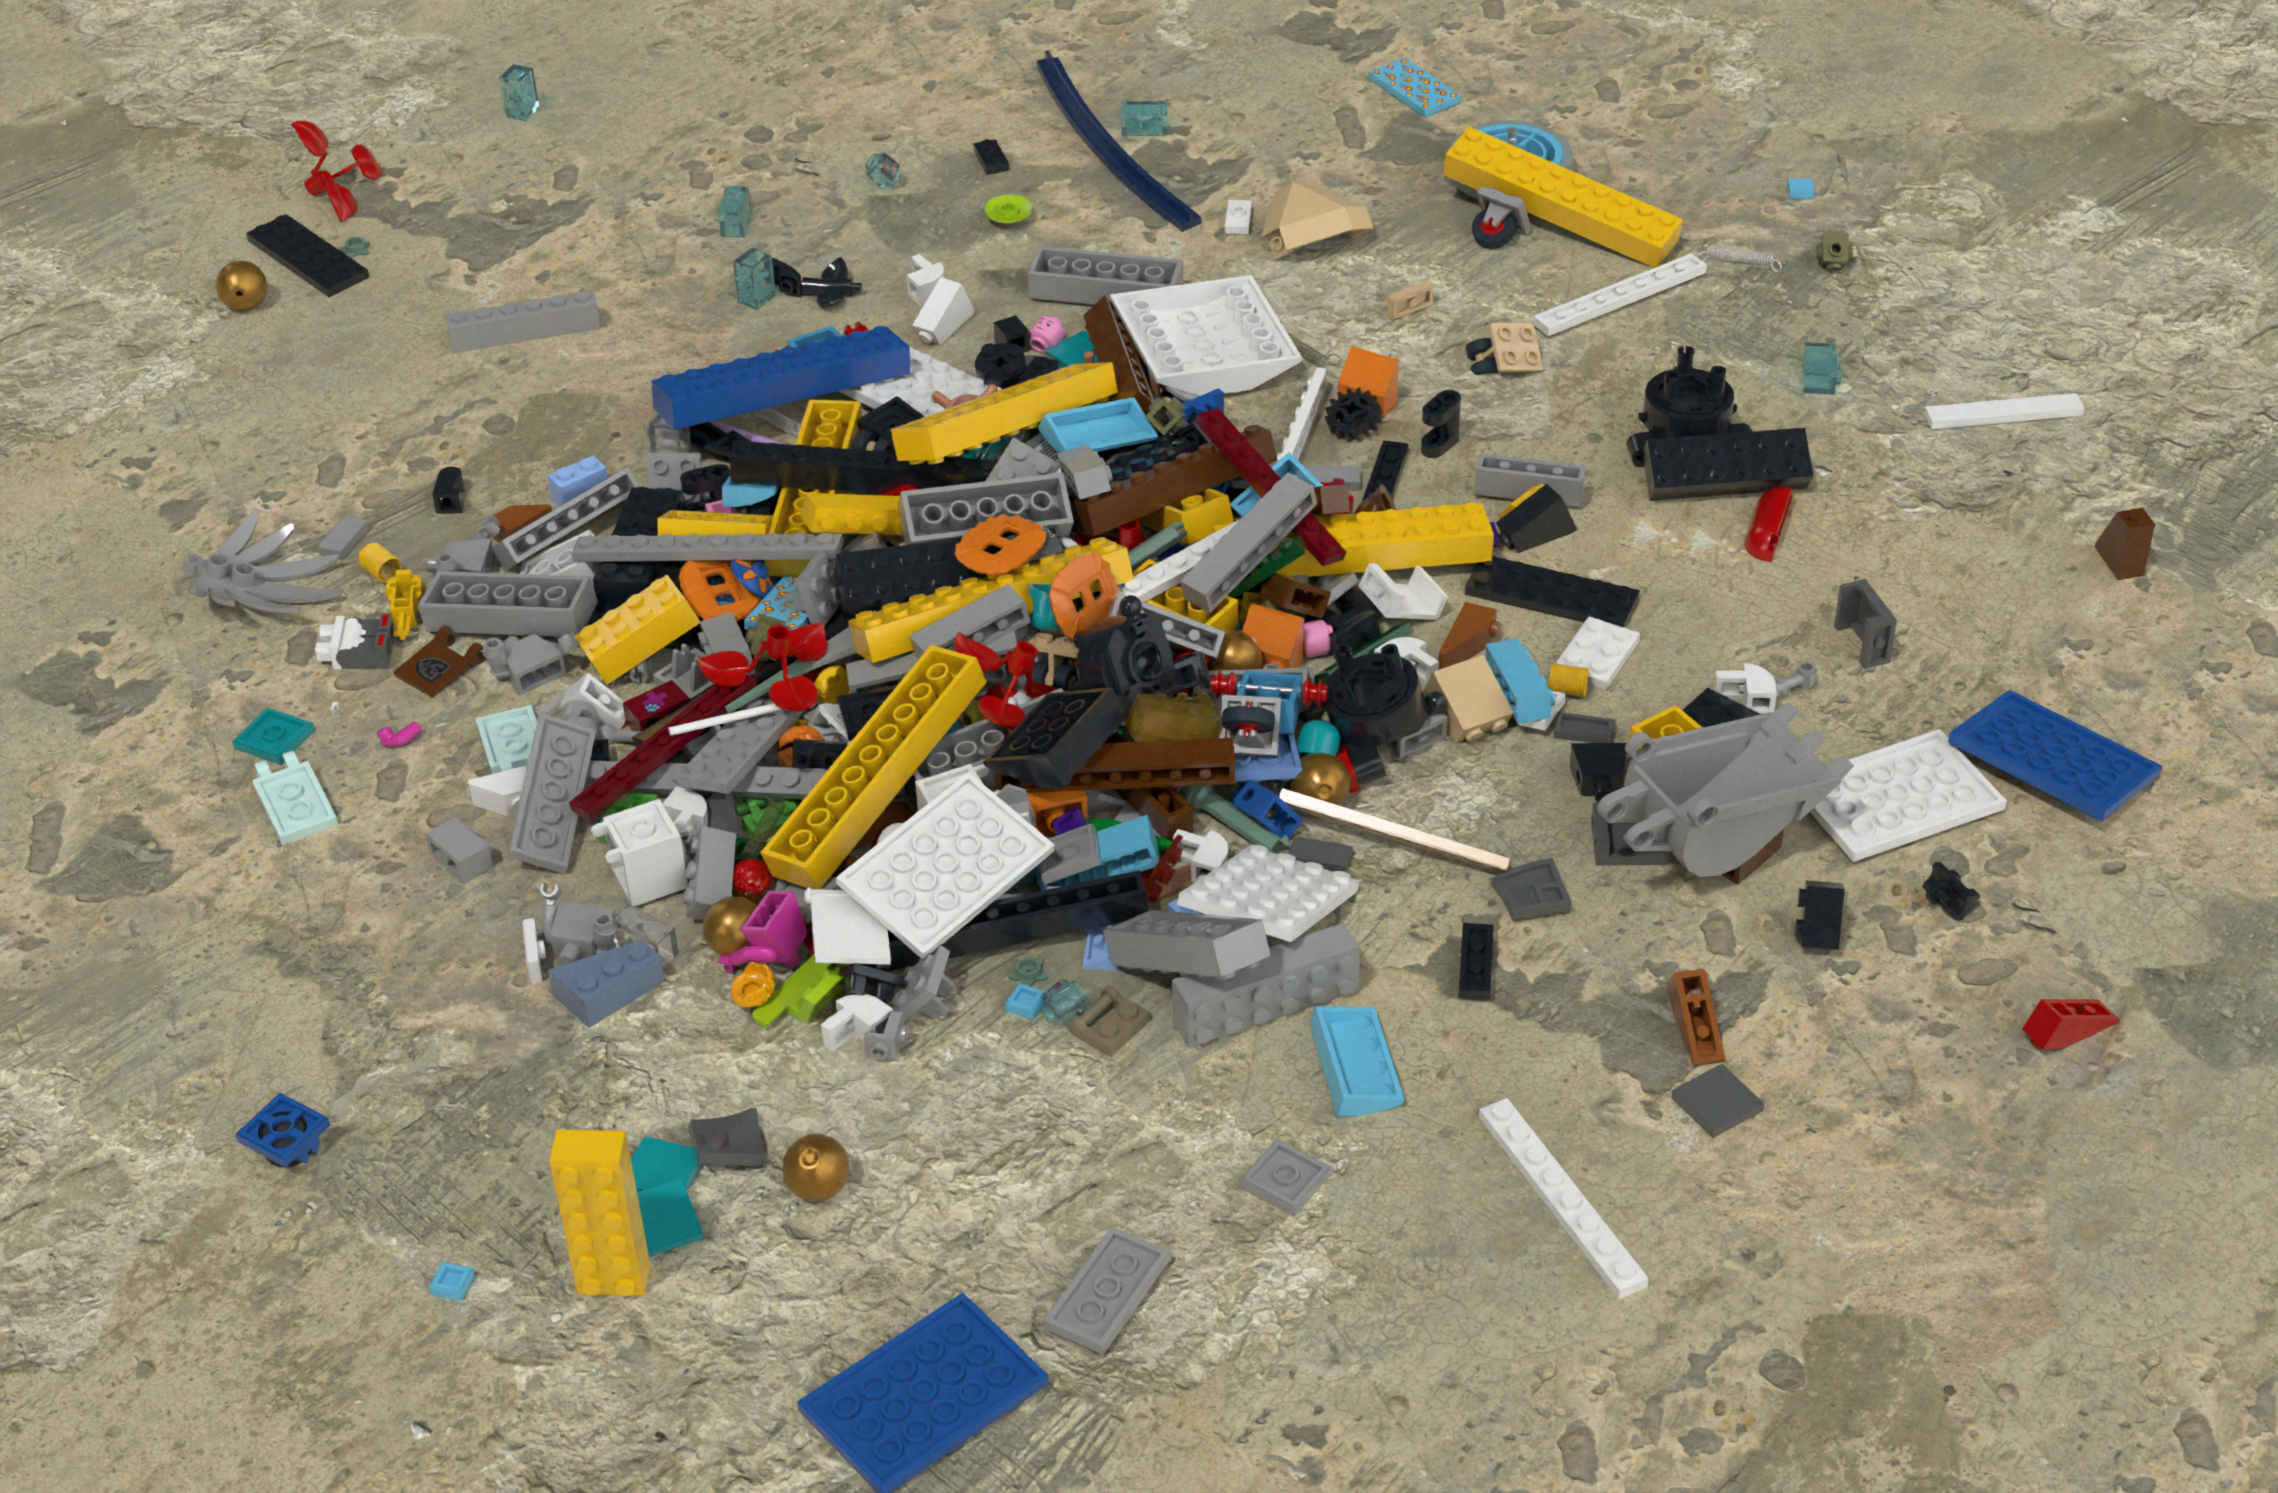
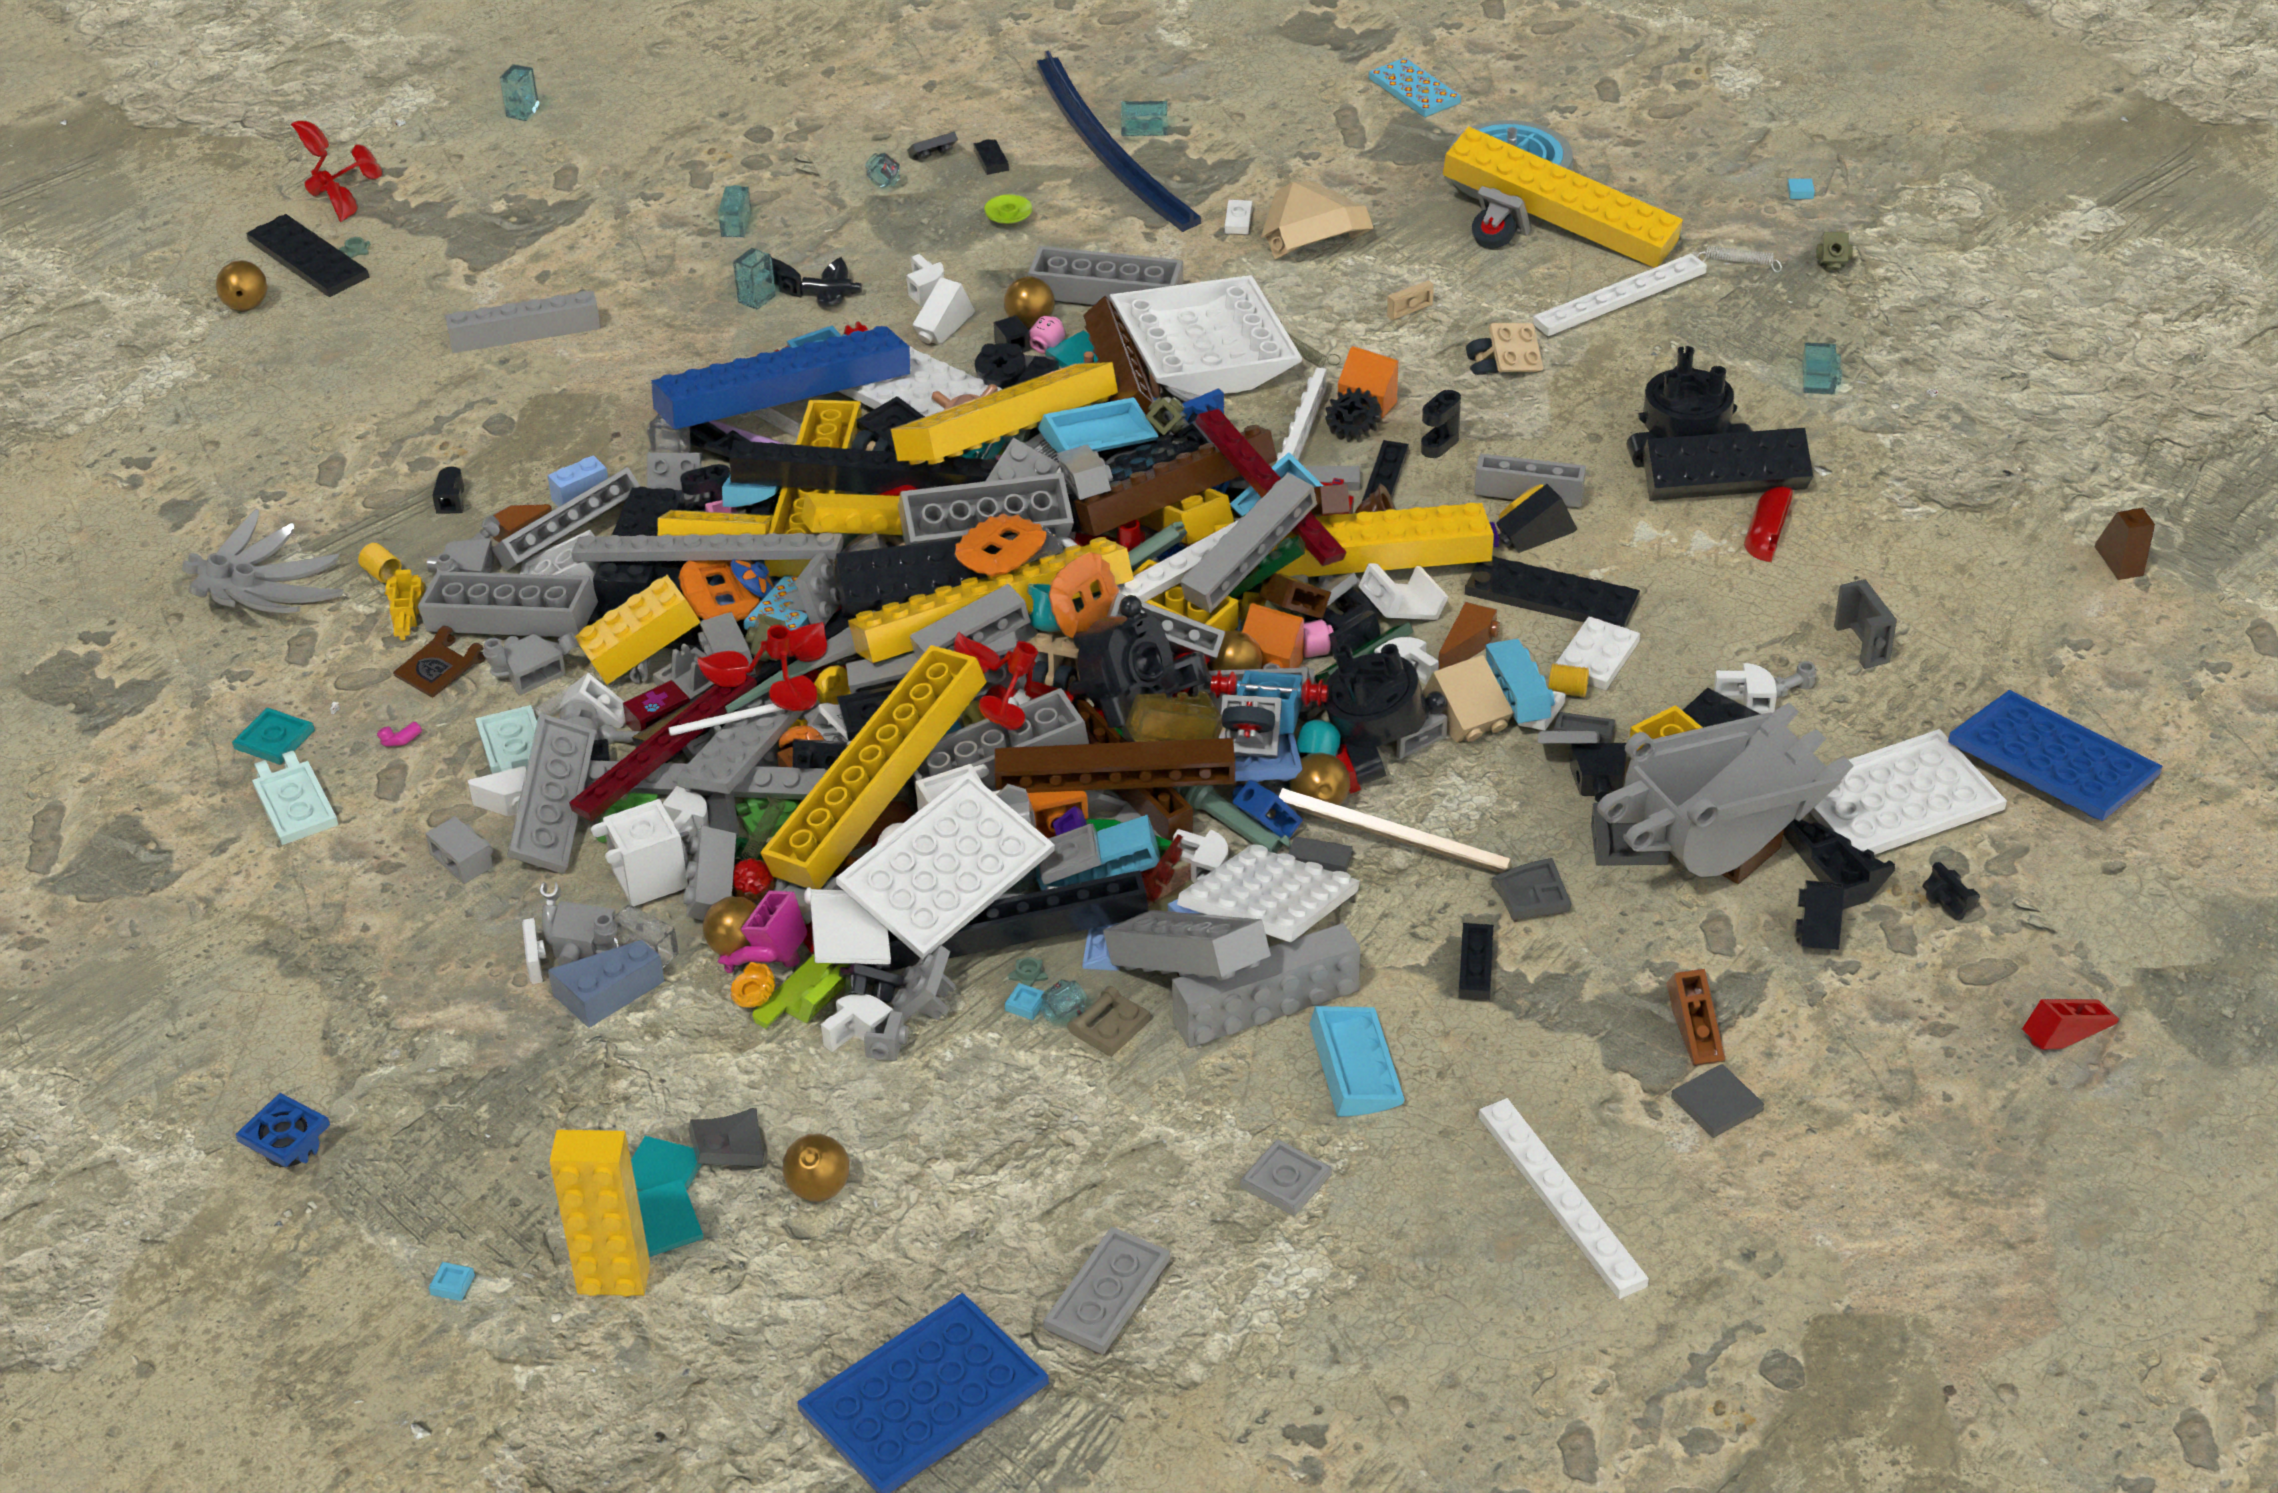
(343, 536): light grey tile -> none
(357, 642): hips -> none
(924, 148): none -> black plate
(1029, 300): none -> pearl gold piece
(1058, 737): black slope -> none
(1569, 737): none -> light grey tile
(1837, 861): none -> black wedge
(2004, 411): white tile -> none

